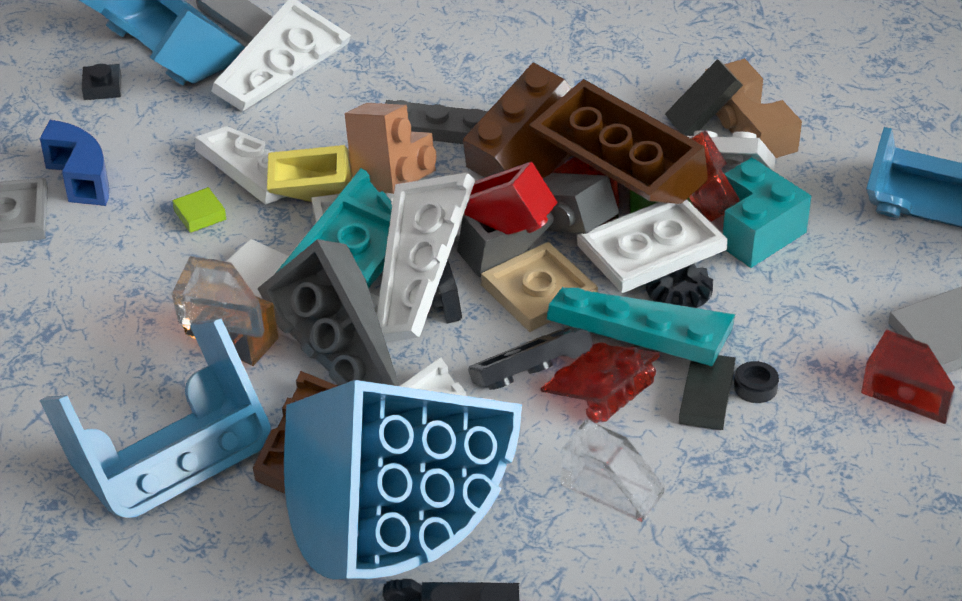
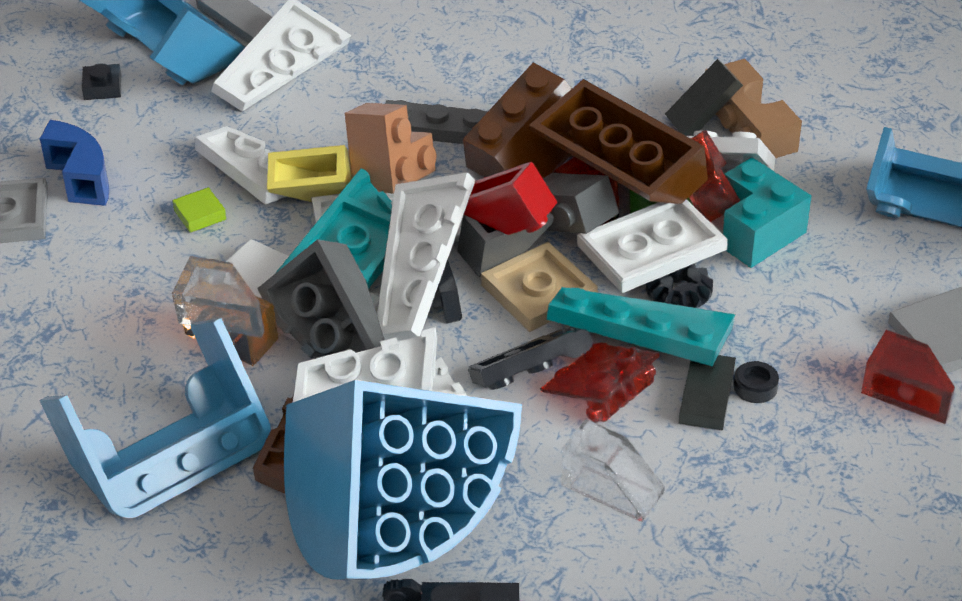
(394, 363): none -> white wing

